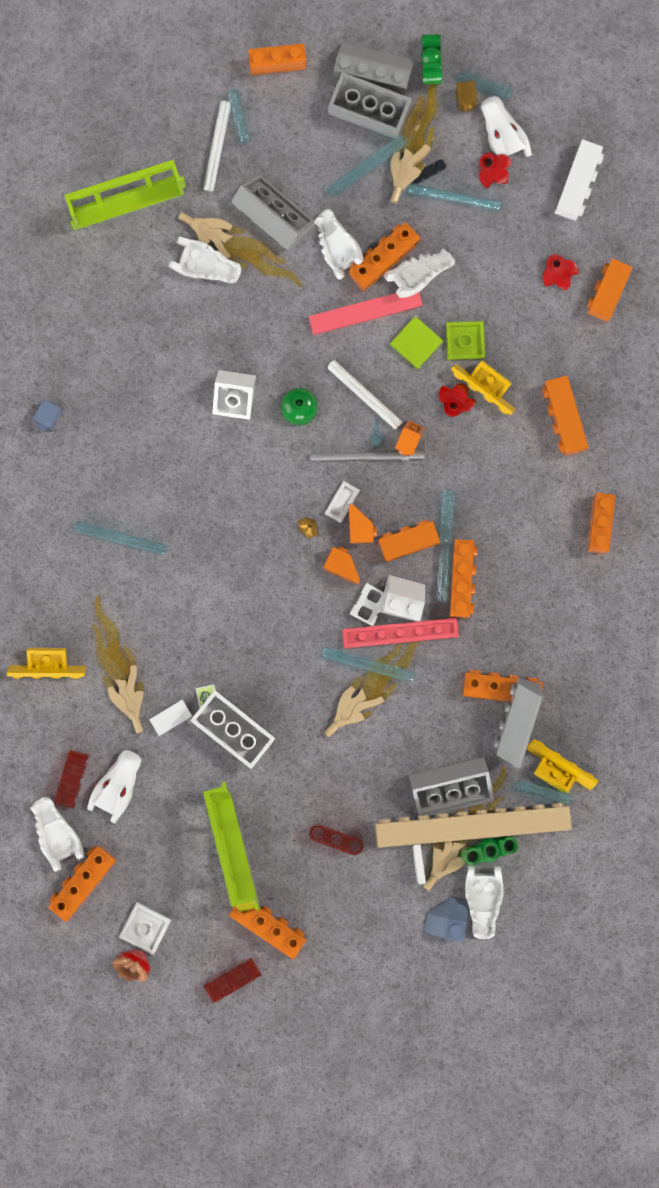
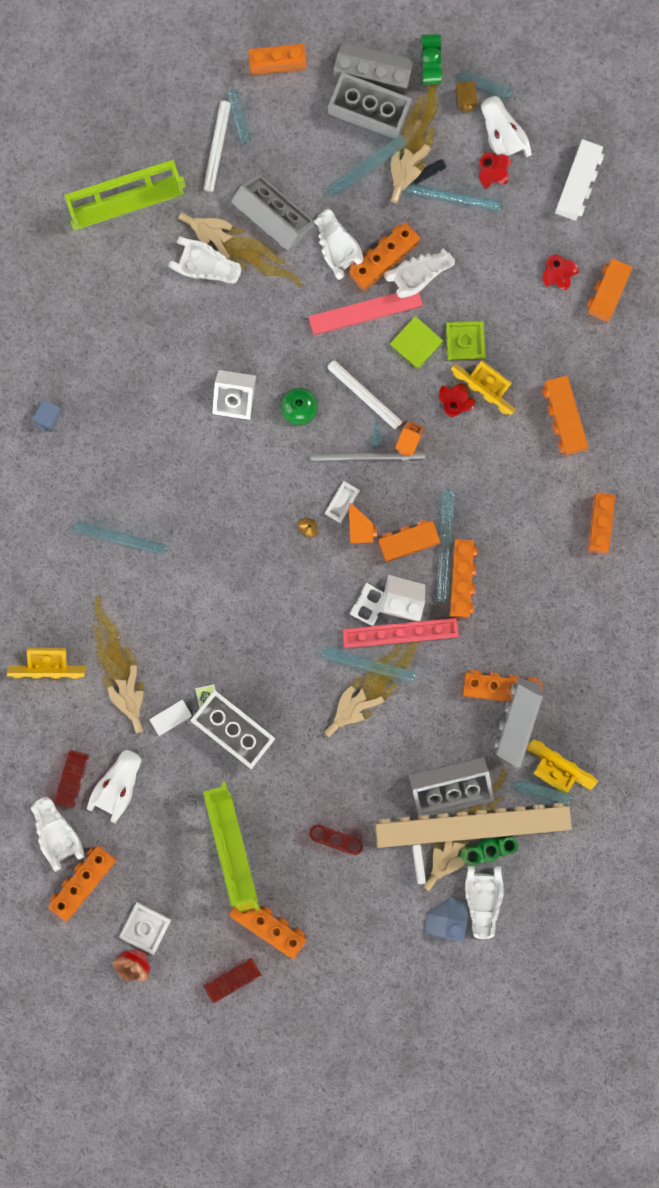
(342, 565): orange slope -> none

